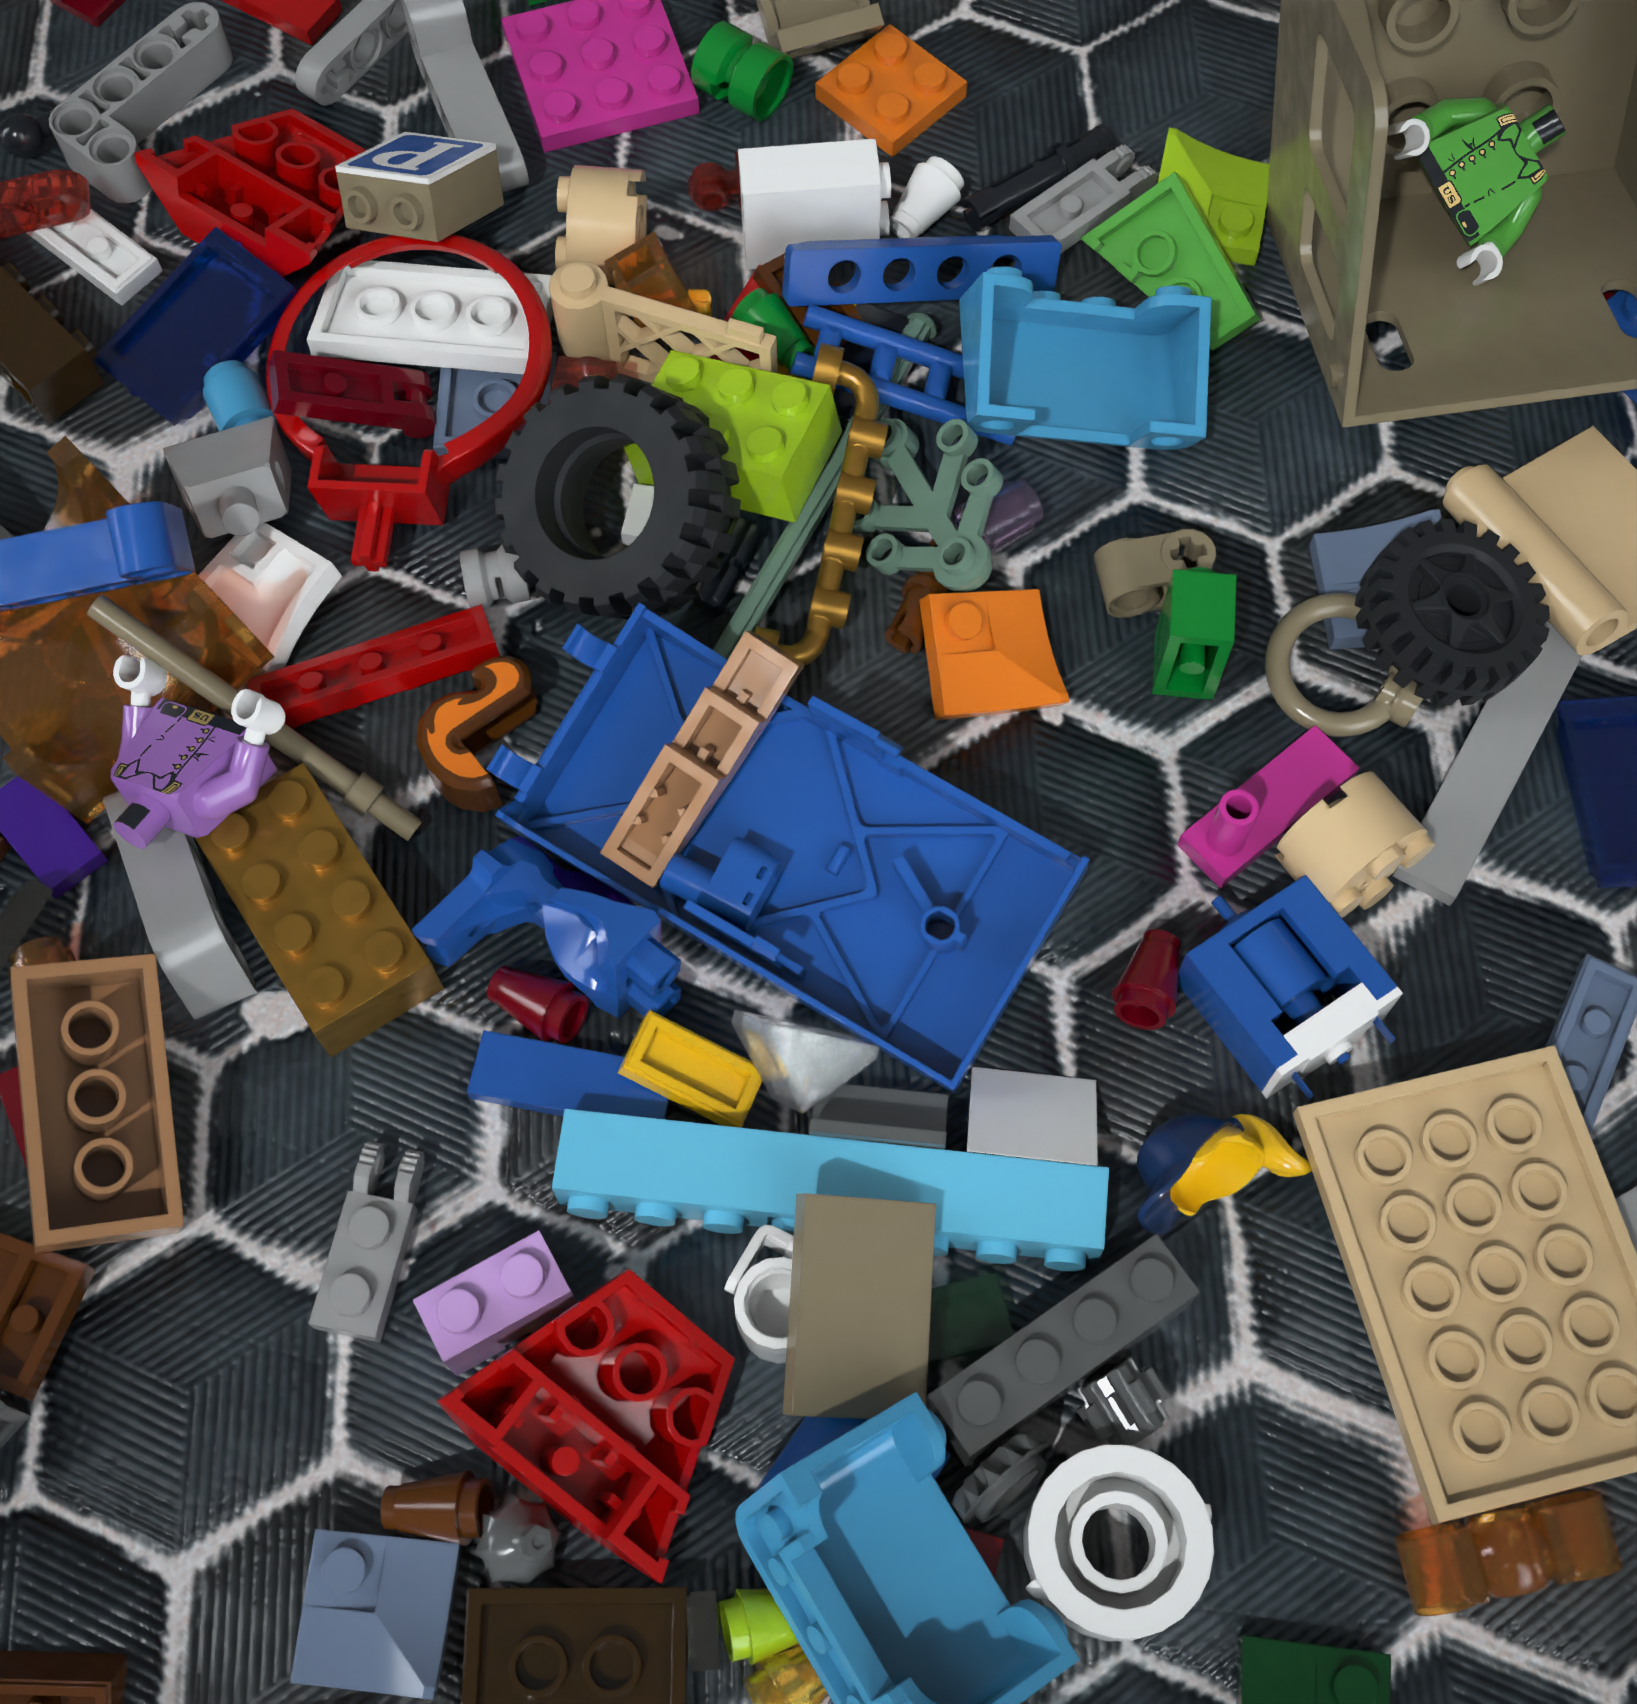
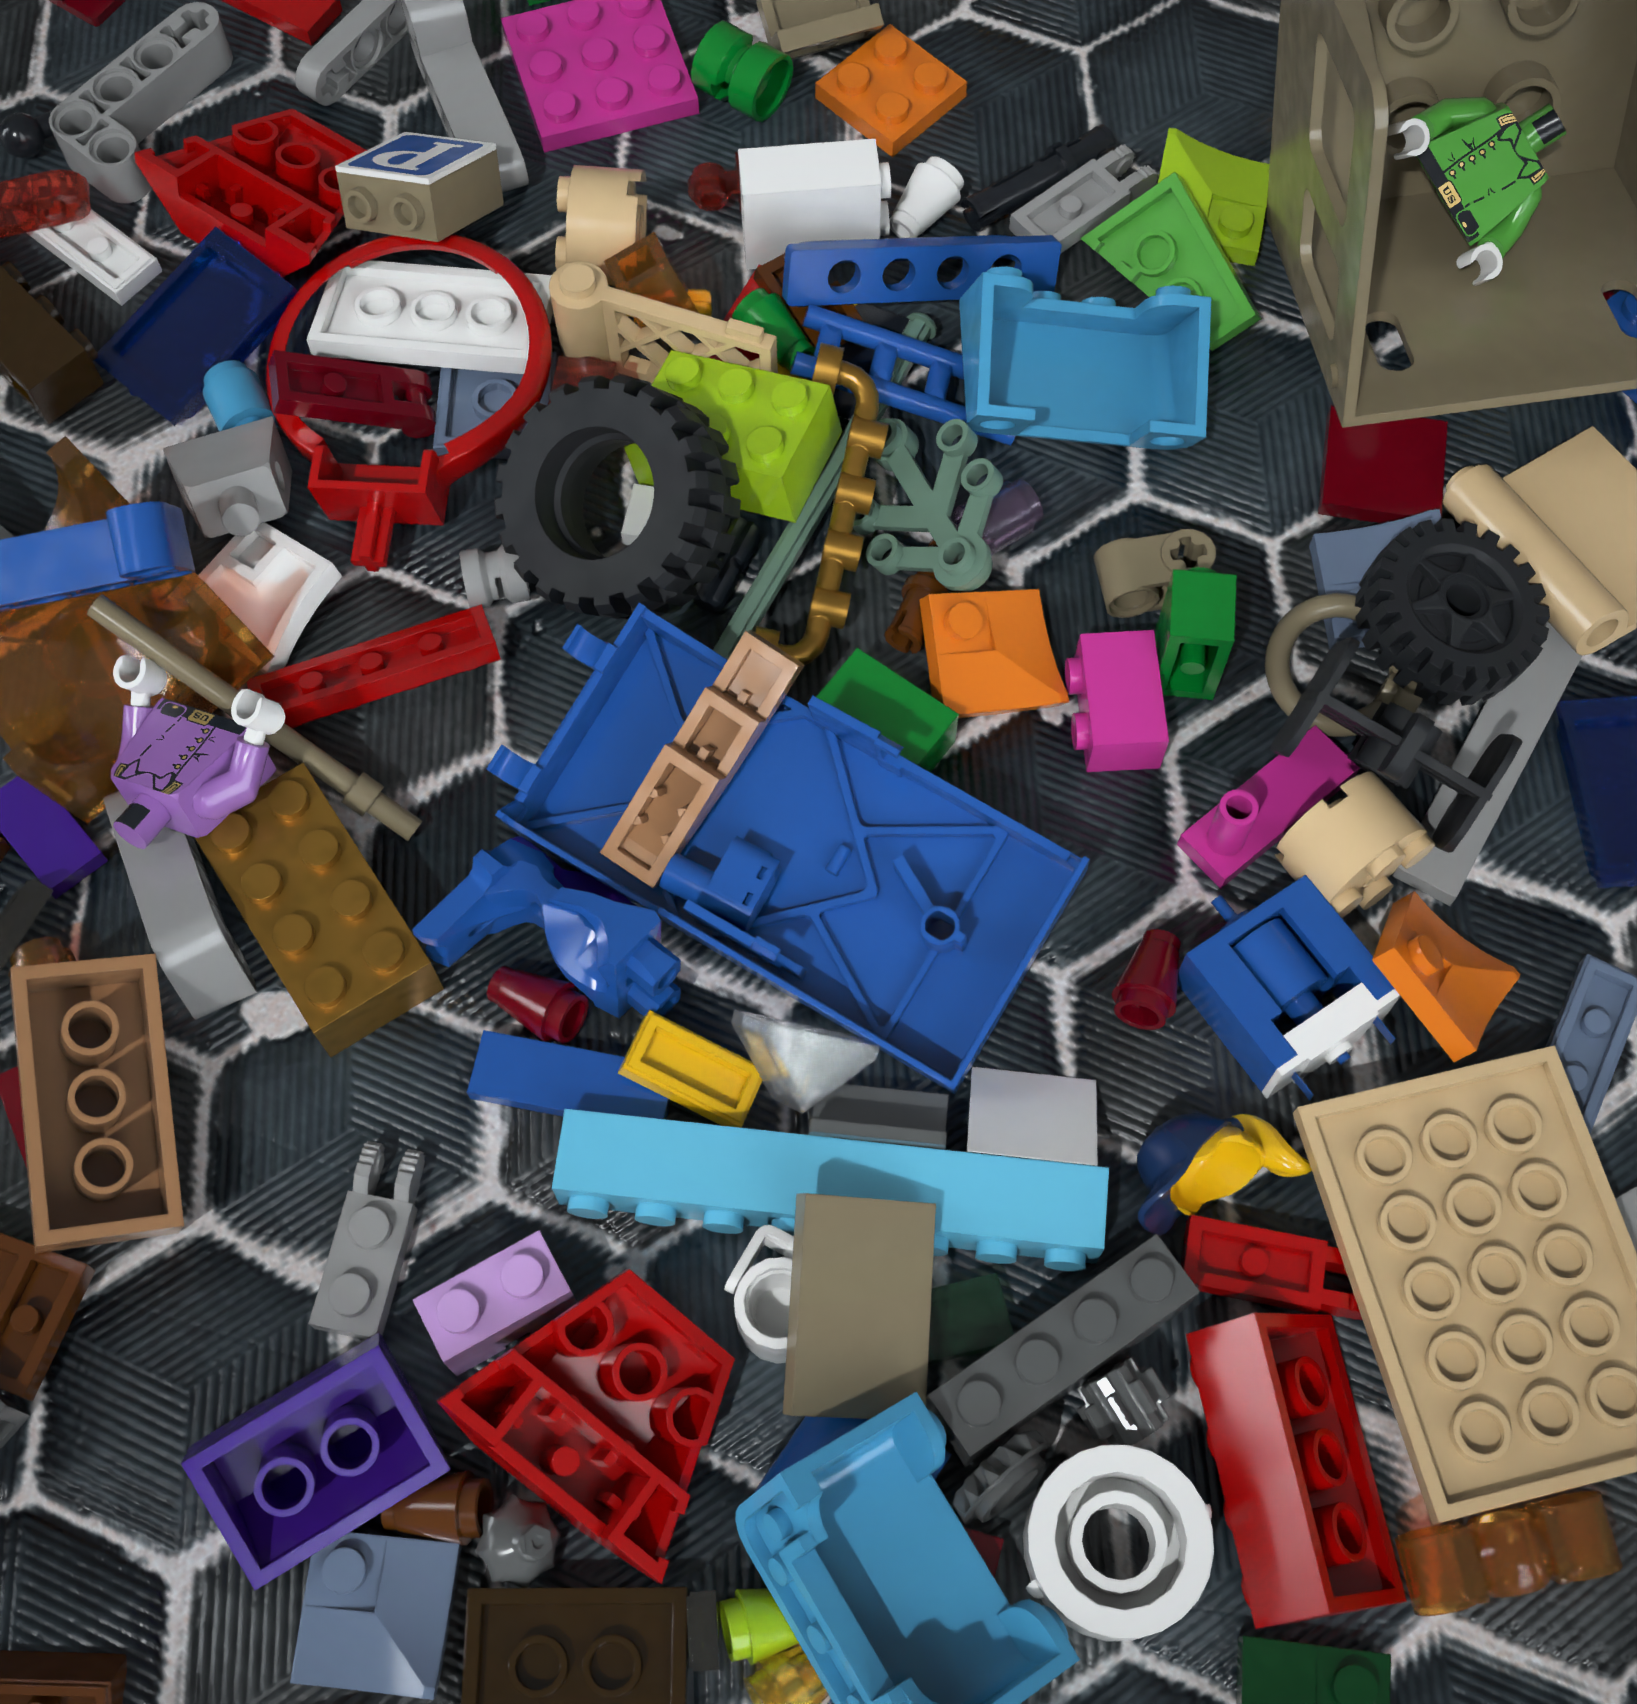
(315, 1461): none -> dark purple slope
(470, 722): reddish brown animal -> none
(894, 708): none -> green piece
(1118, 701): none -> dark pink brick
(1264, 1267): none -> red hinge
(1293, 1468): none -> red slope
(1382, 469): none -> dark red tile
(1398, 746): none -> black piece
(1441, 975): none -> orange plate

